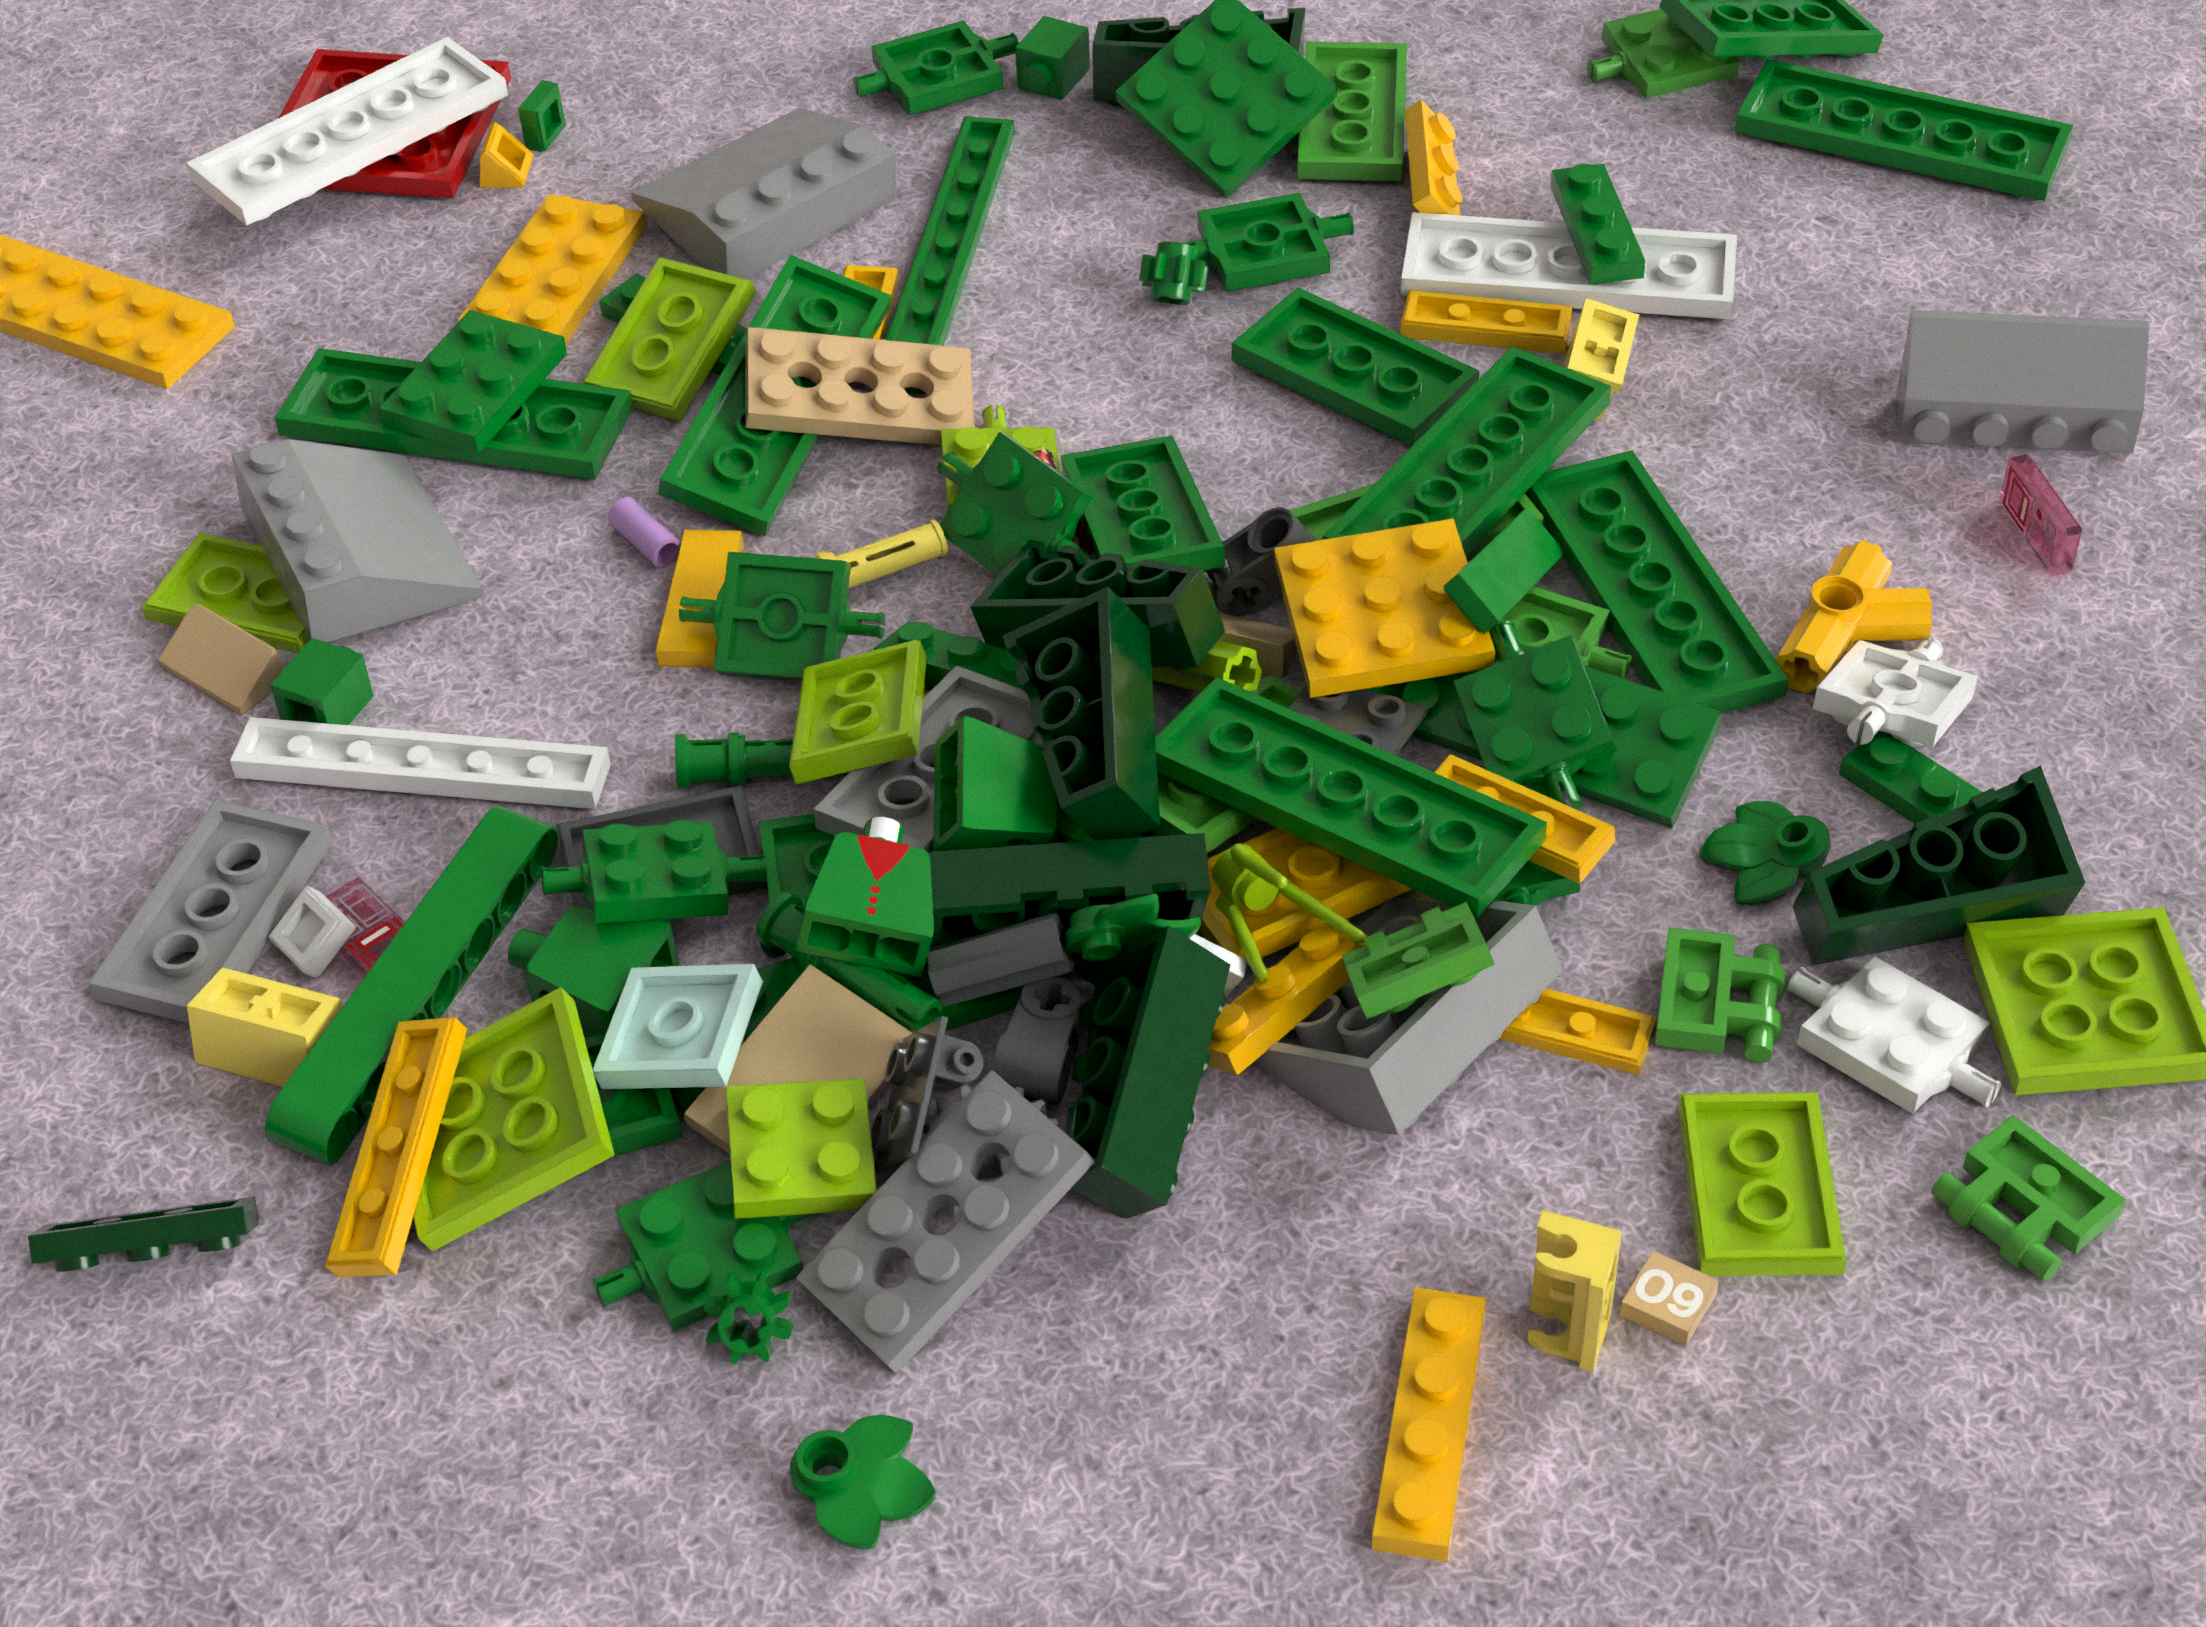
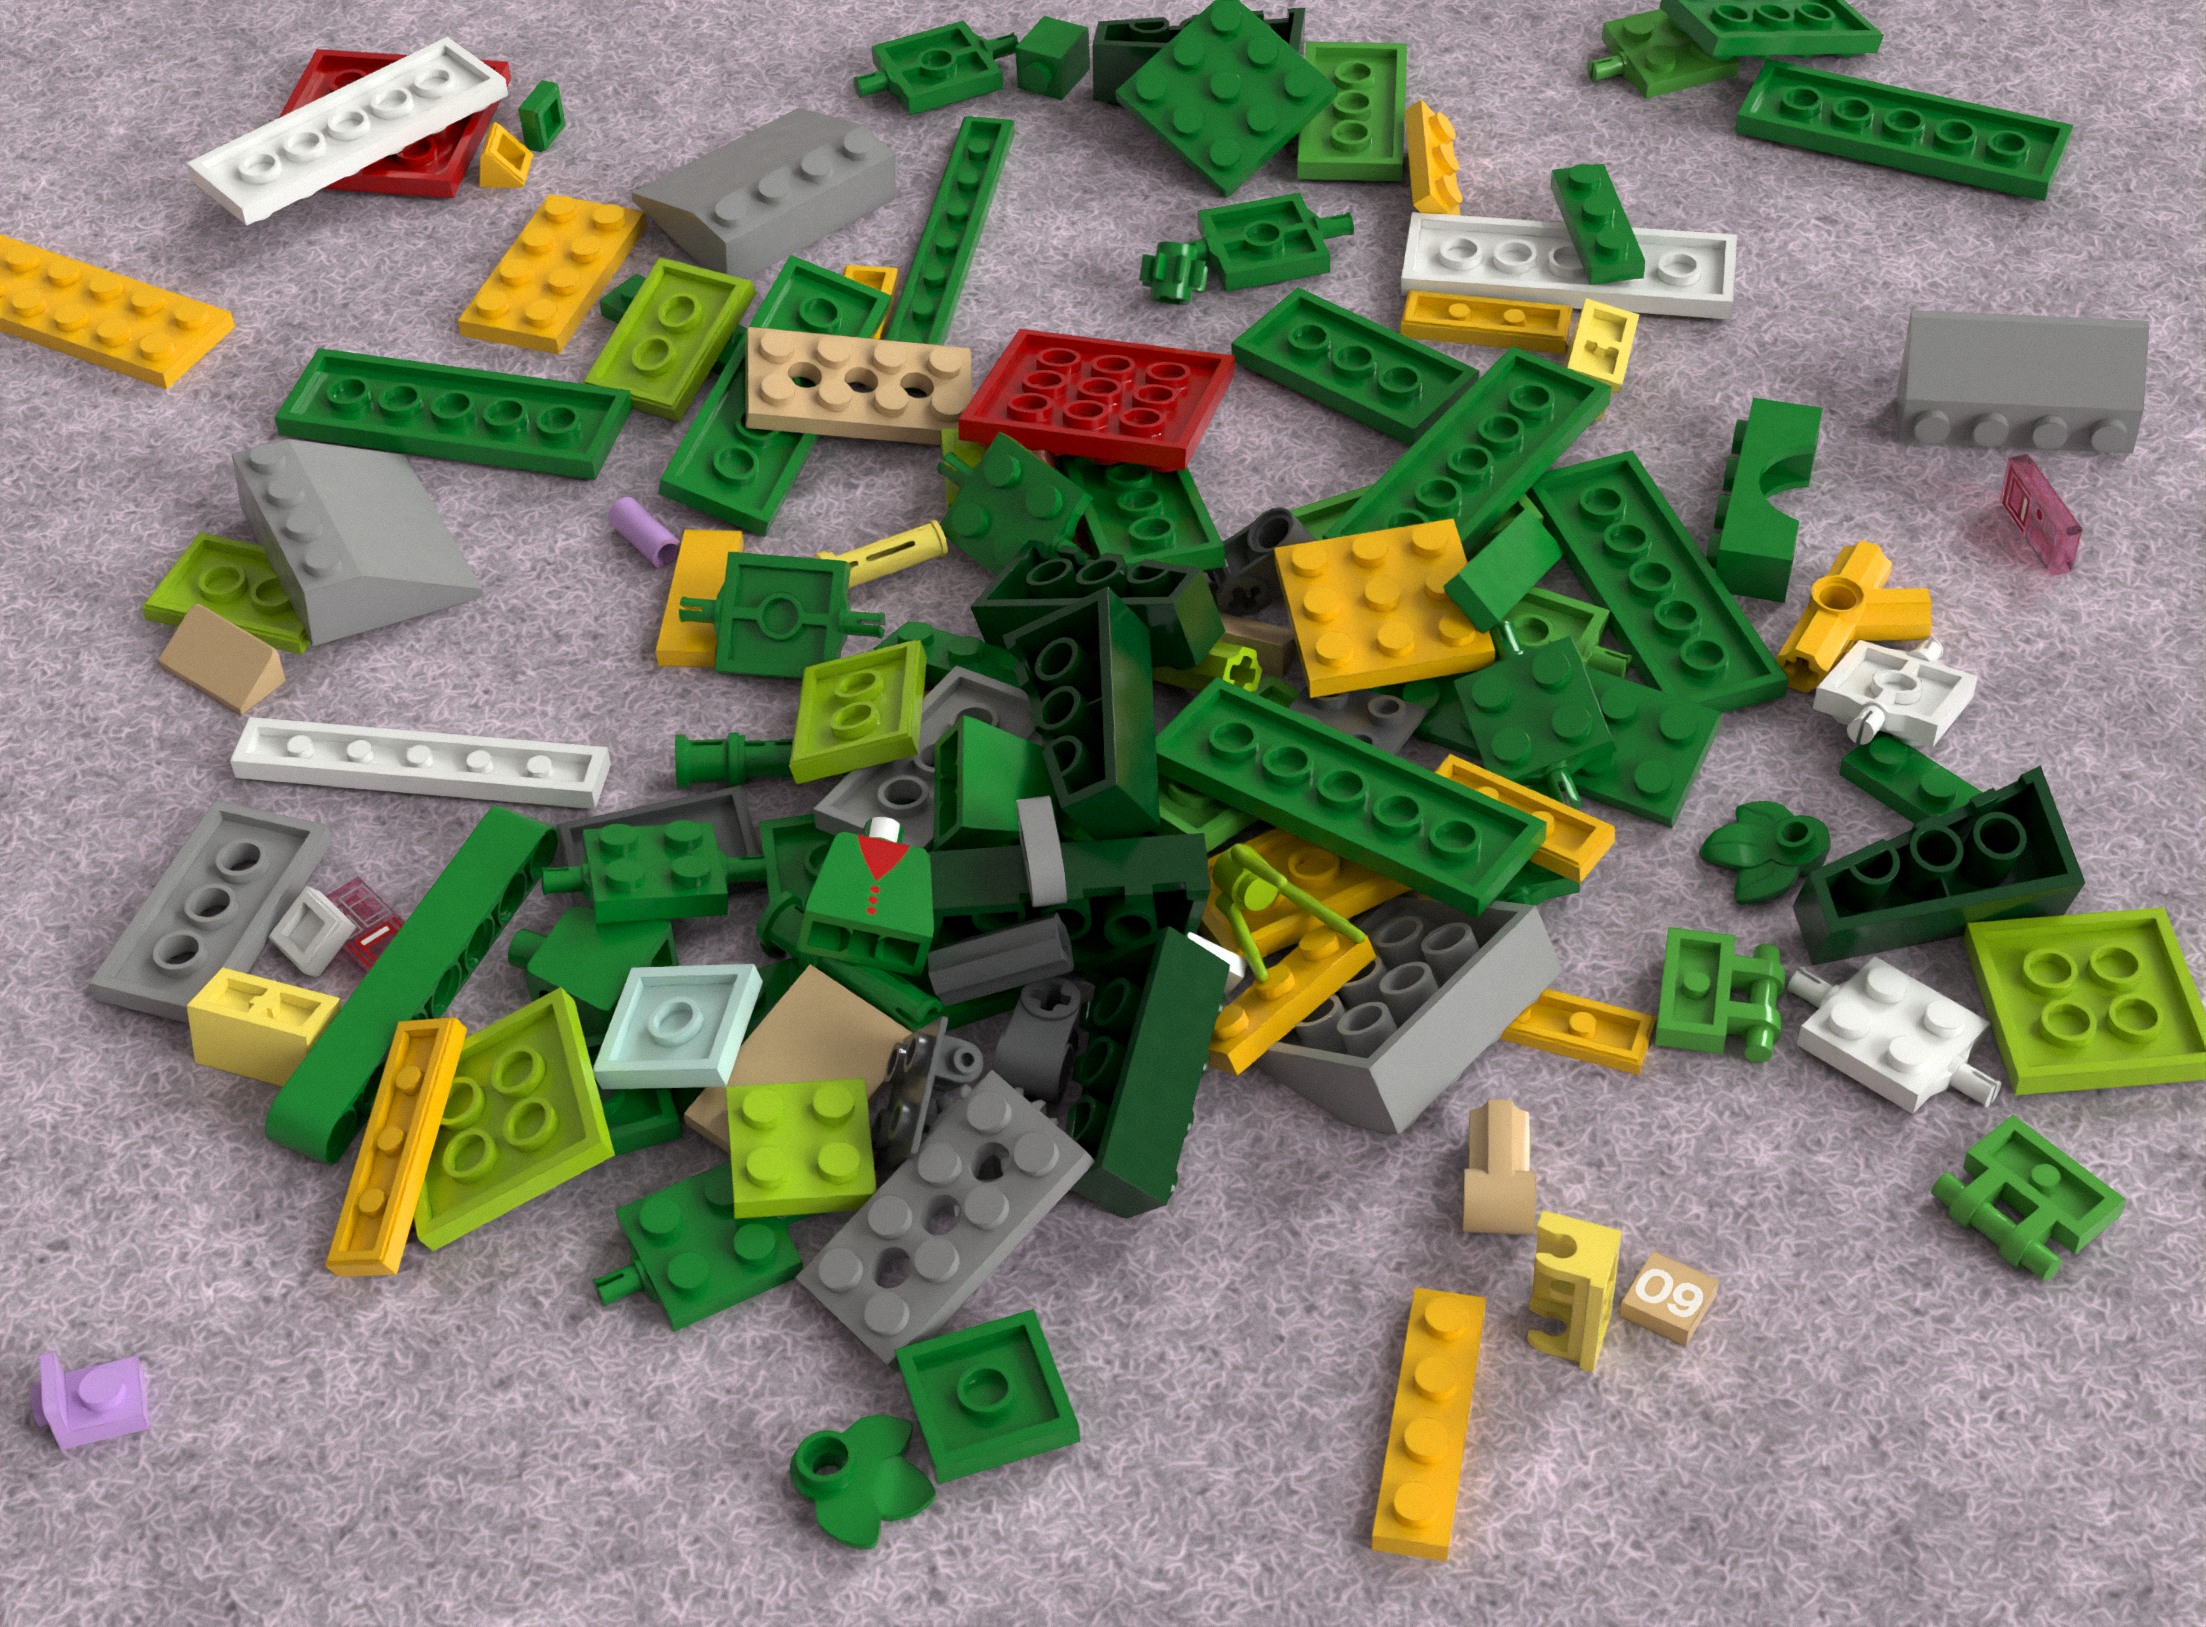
(90, 1401): none -> lavender bracket
(144, 1234): dark green plate -> none
(322, 685): green brick -> none
(473, 381): green plate -> none
(742, 1336): green gear -> none
(986, 1396): none -> green plate
(1041, 851): none -> light grey beam
(1099, 399): none -> red plate
(1103, 929): green plate -> none
(1417, 960): bright green plate -> none
(1498, 1180): none -> tan piece
(1758, 540): none -> green arch
(1760, 1184): lime tile -> none

